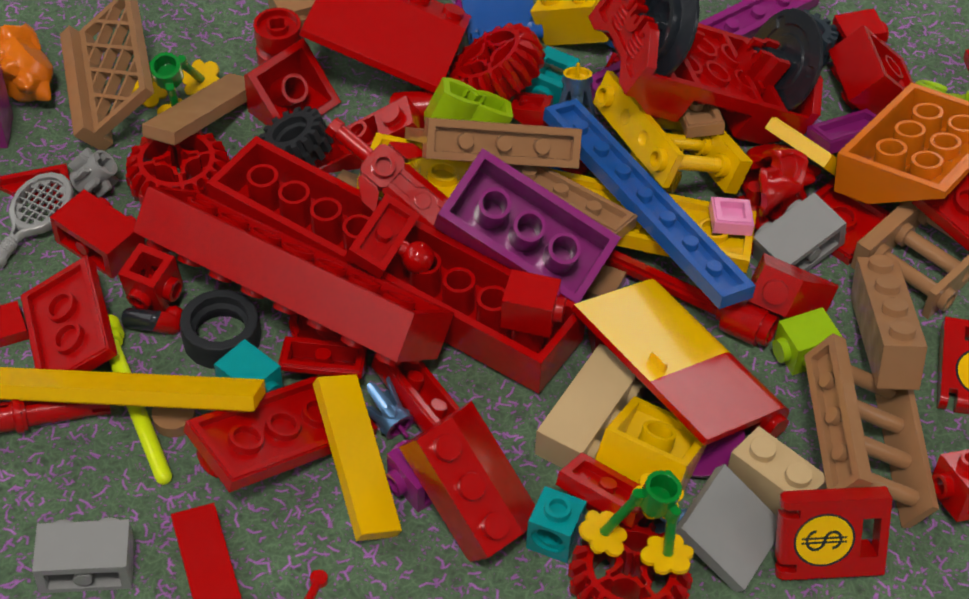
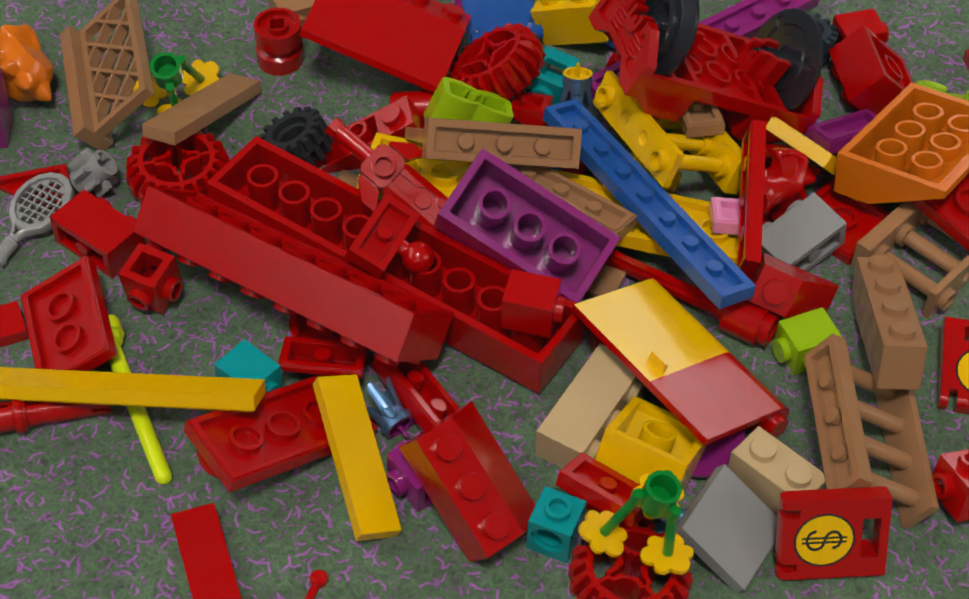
(83, 555): light grey brick -> none
(153, 320): arm -> none
(171, 421): medium nougat tile -> none
(212, 305): black tyre -> none
(288, 82): red slope -> none
(751, 198): none -> red tile

